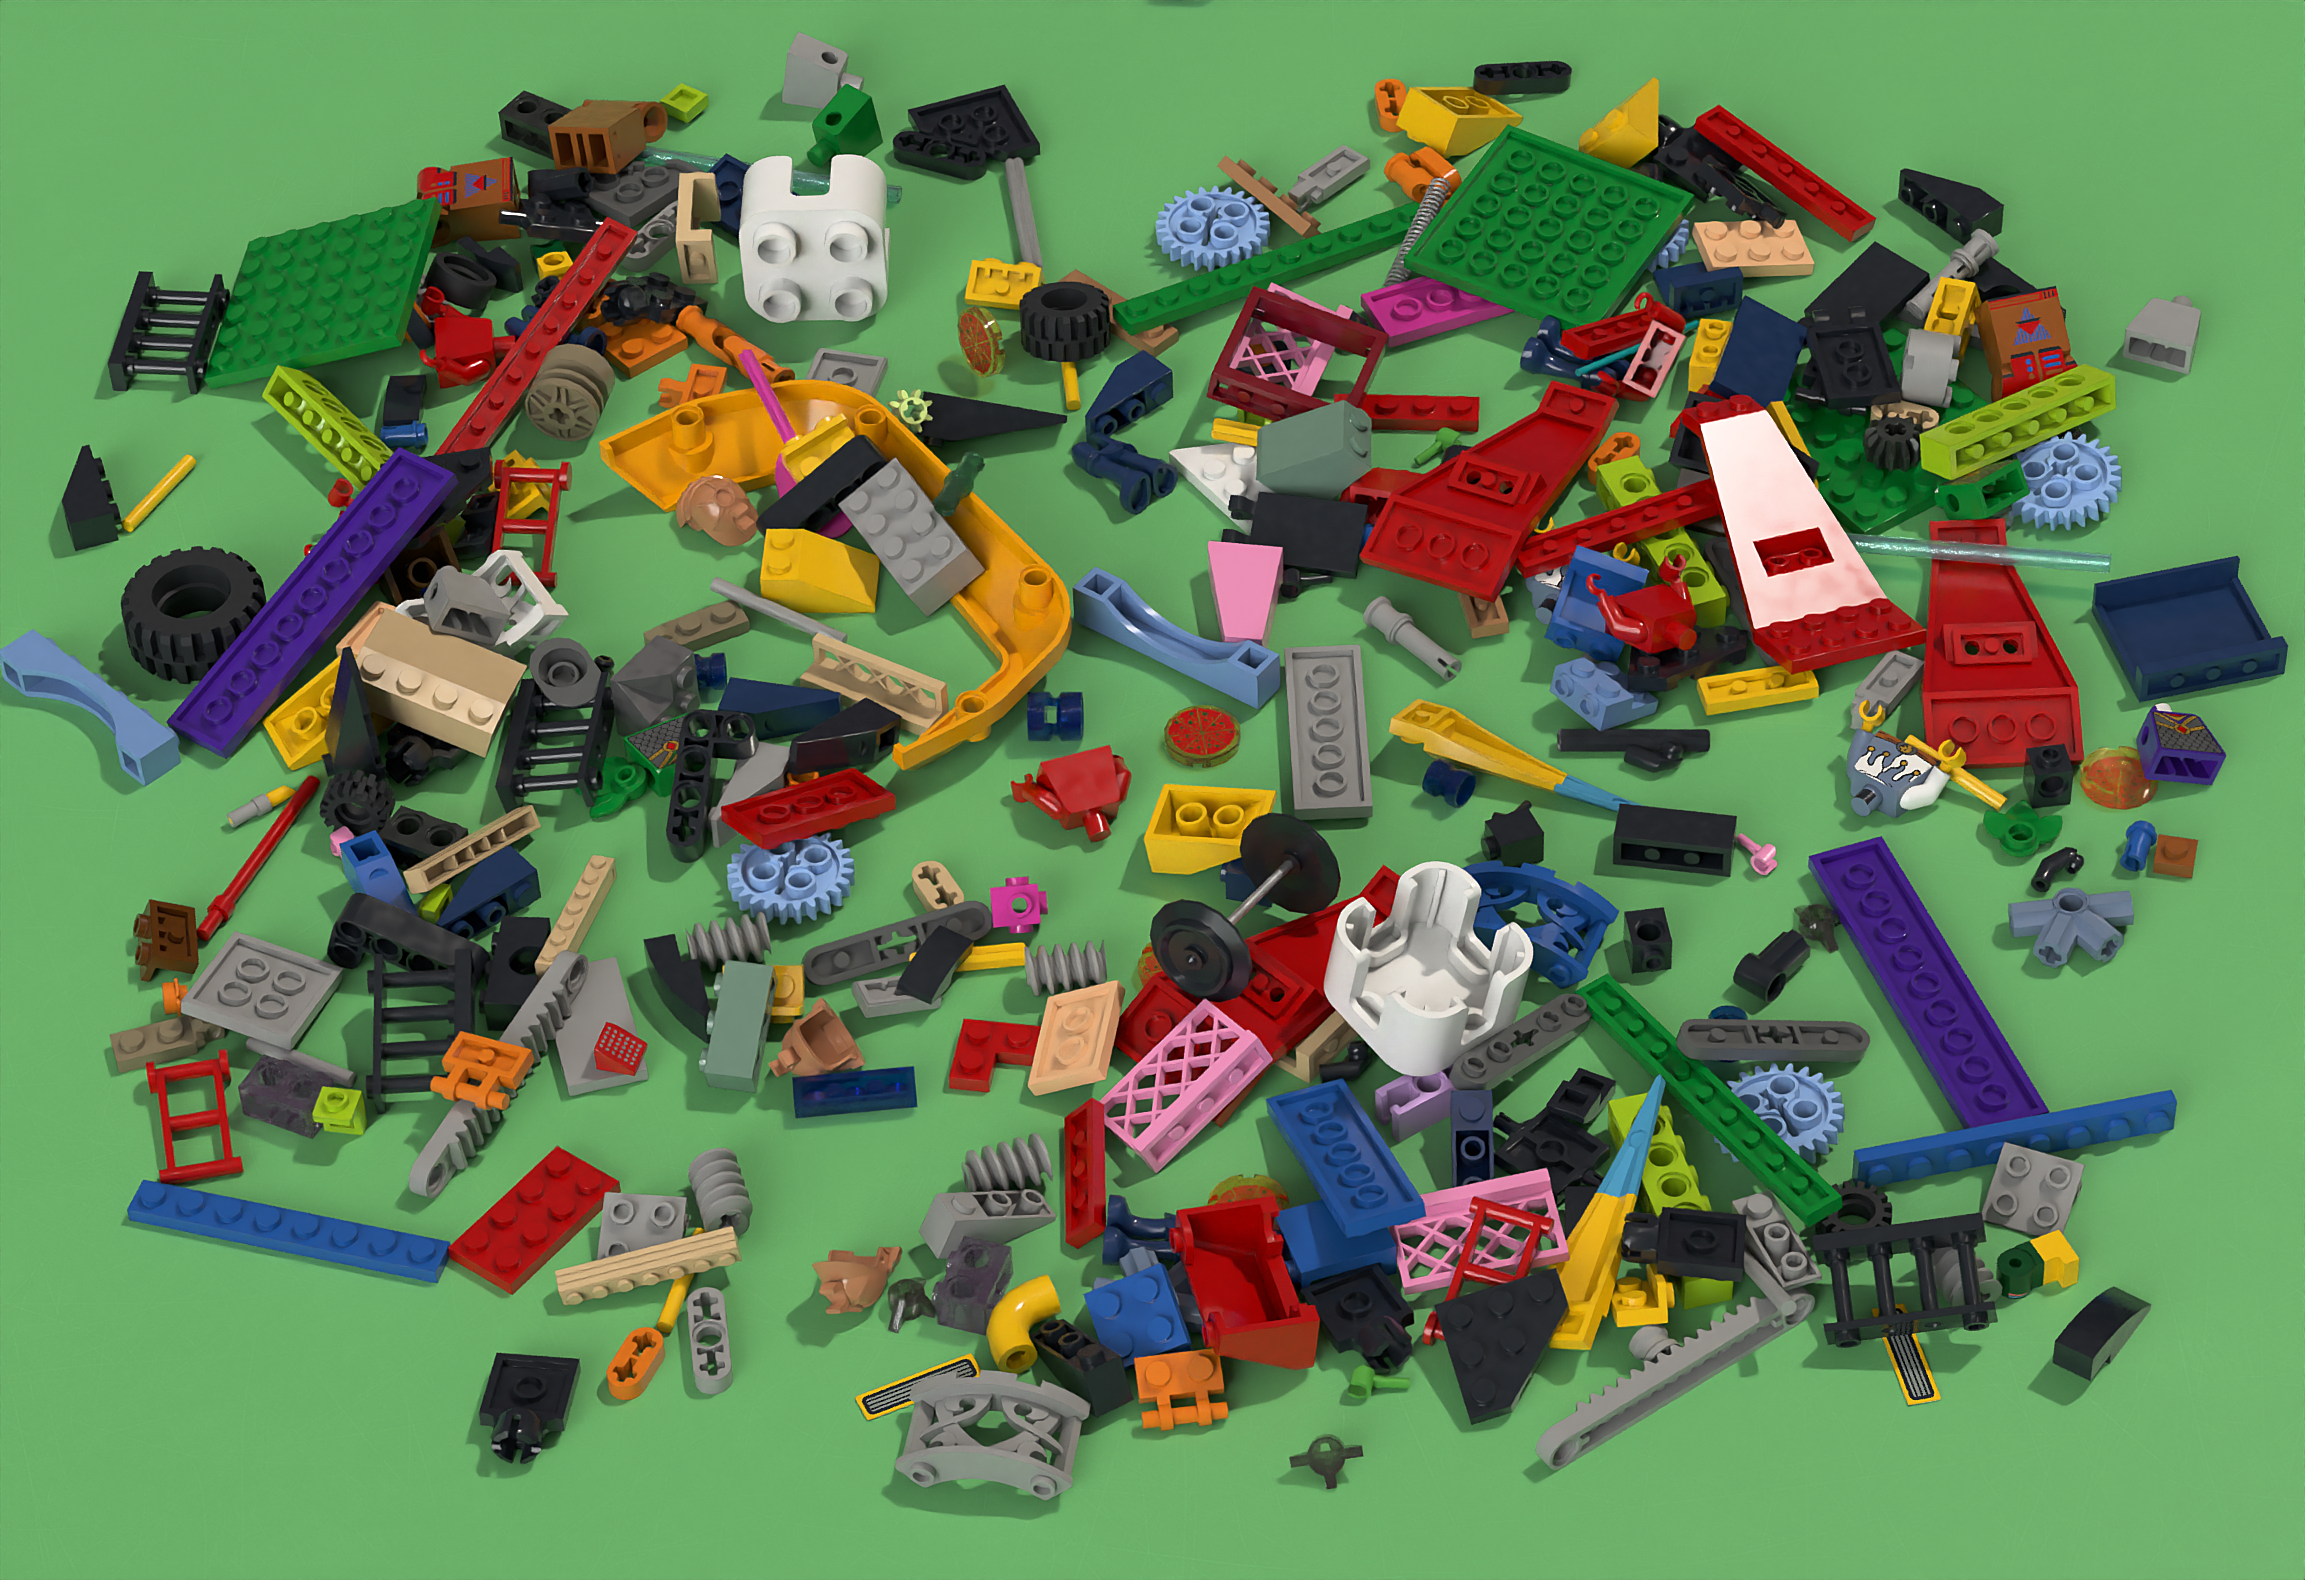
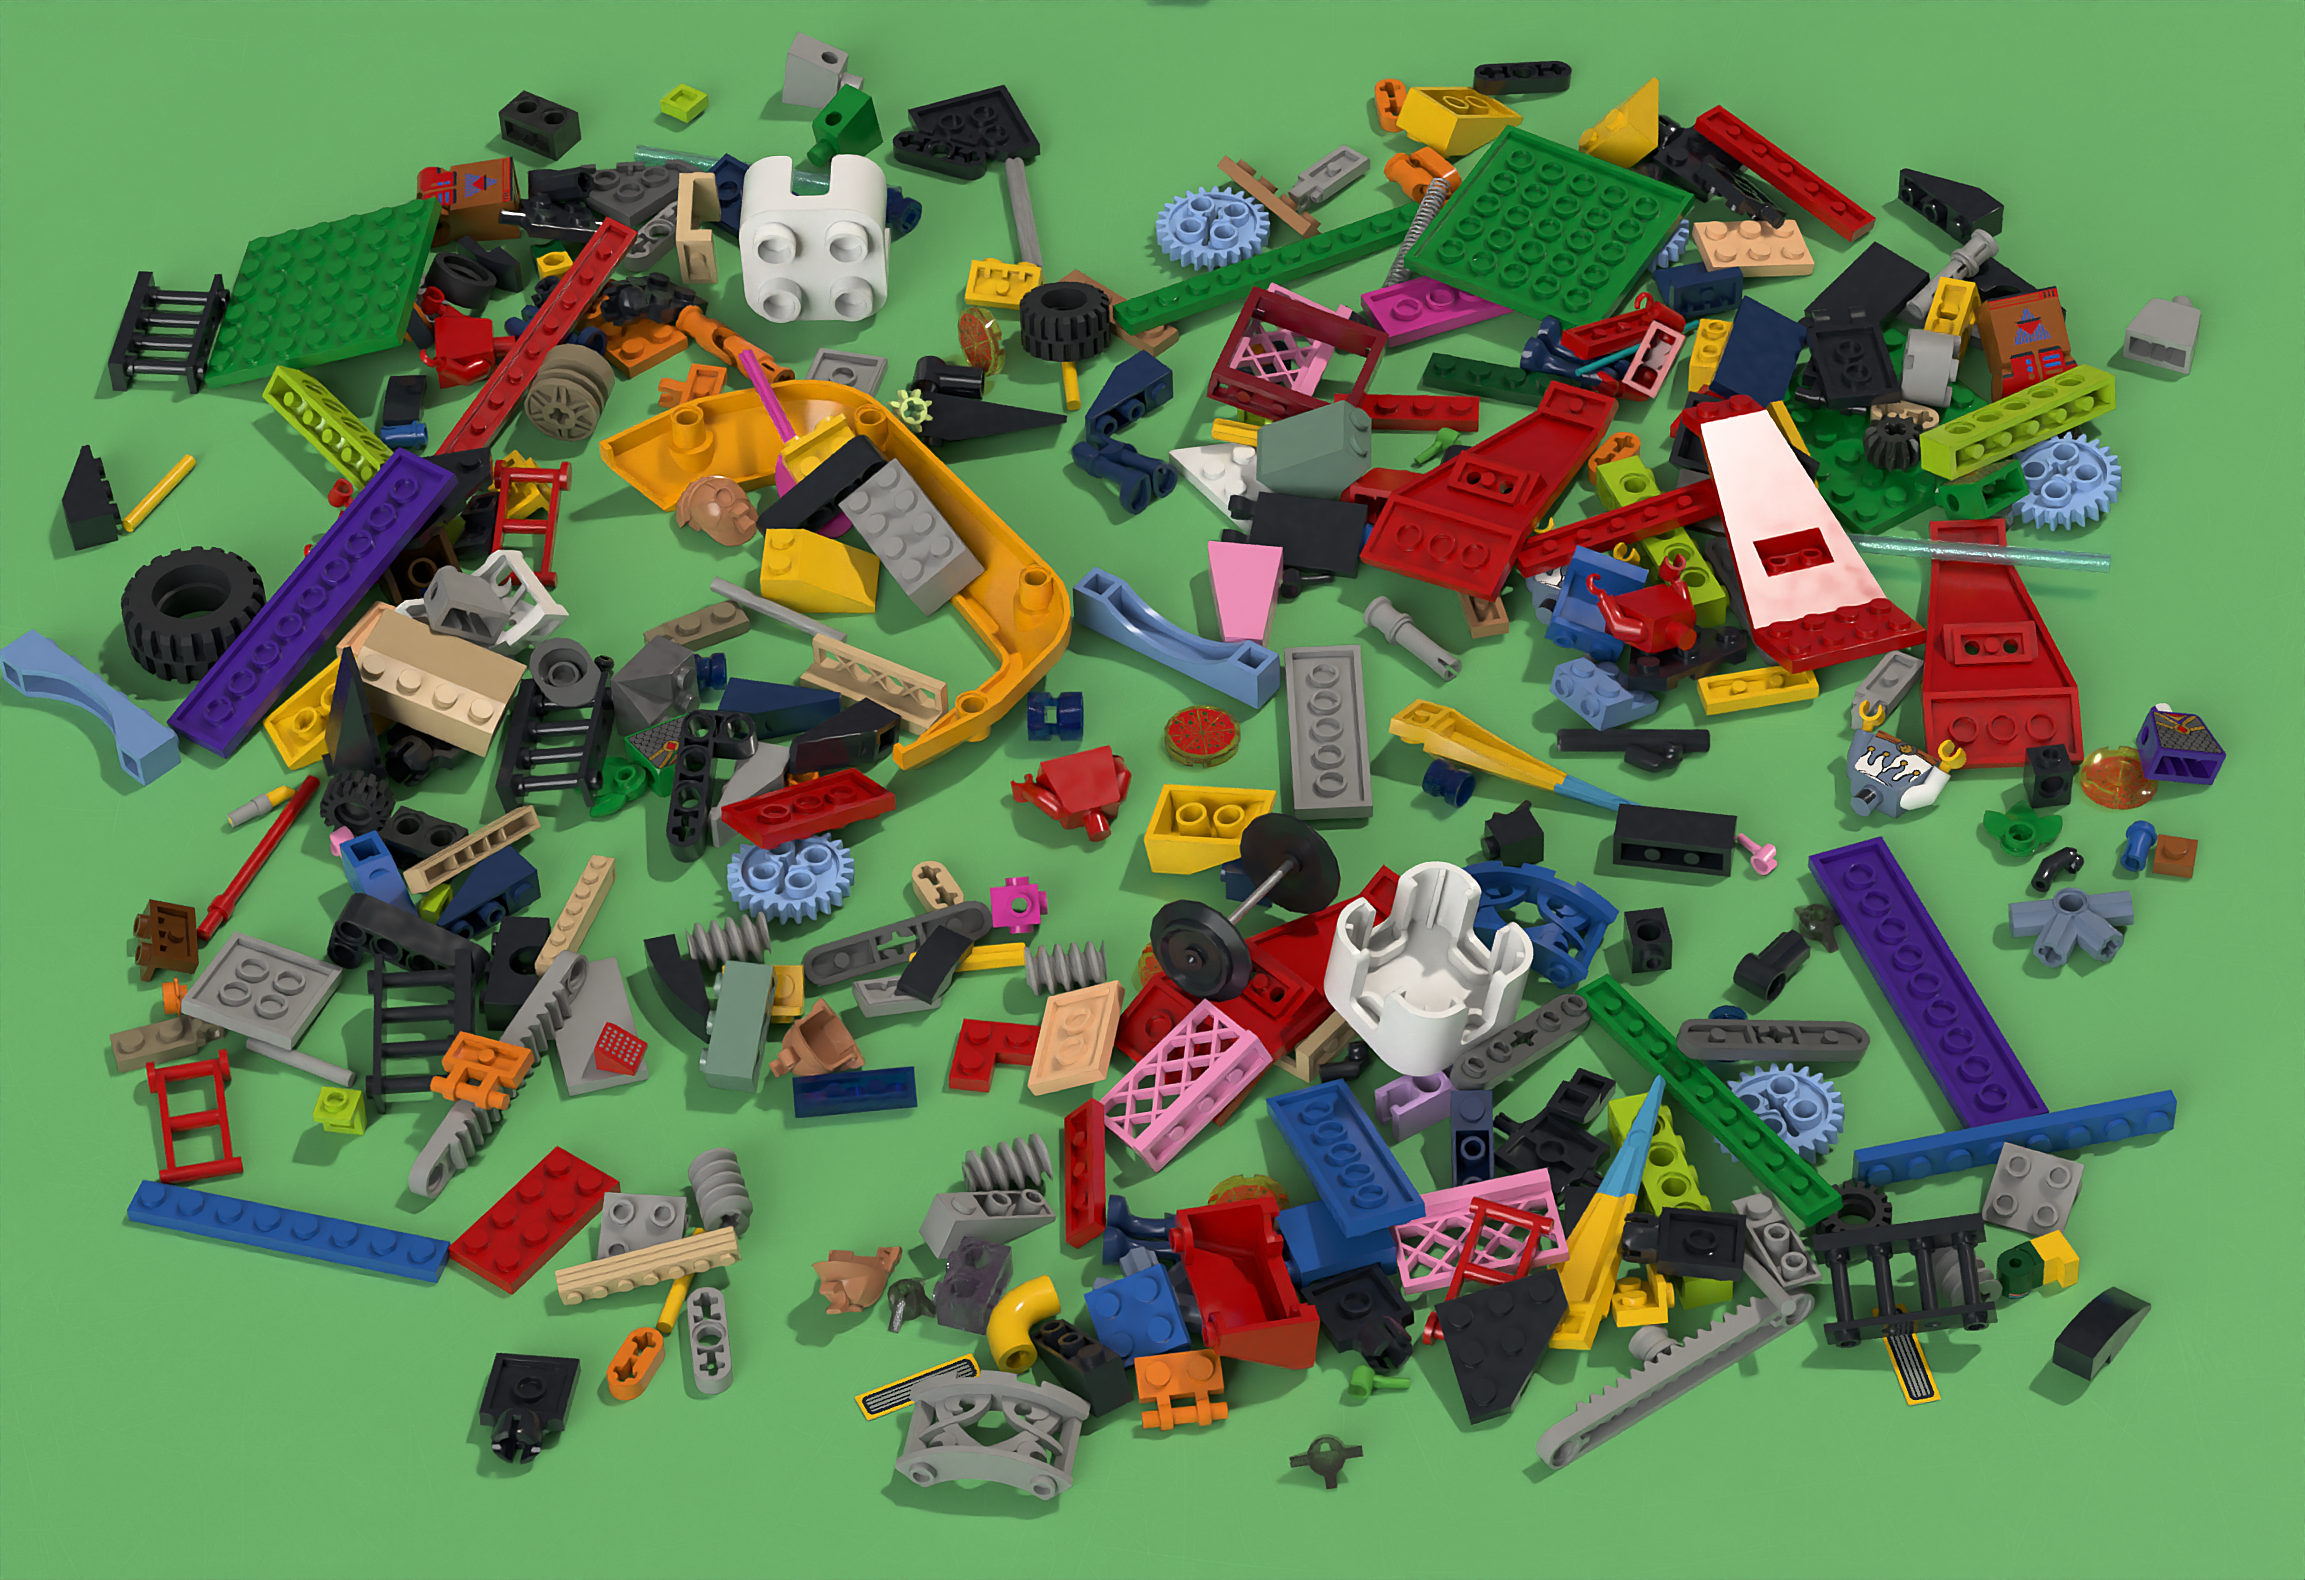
(283, 1095): clear purple brick -> none
(606, 134): dark orange piece -> none
(901, 211): none -> clear blue wheel
(937, 377): none -> black piece
(958, 484): clear green pin -> none
(1488, 379): none -> dark green plate
(1964, 778): yellow bar -> none
(2186, 630): dark blue panel -> none

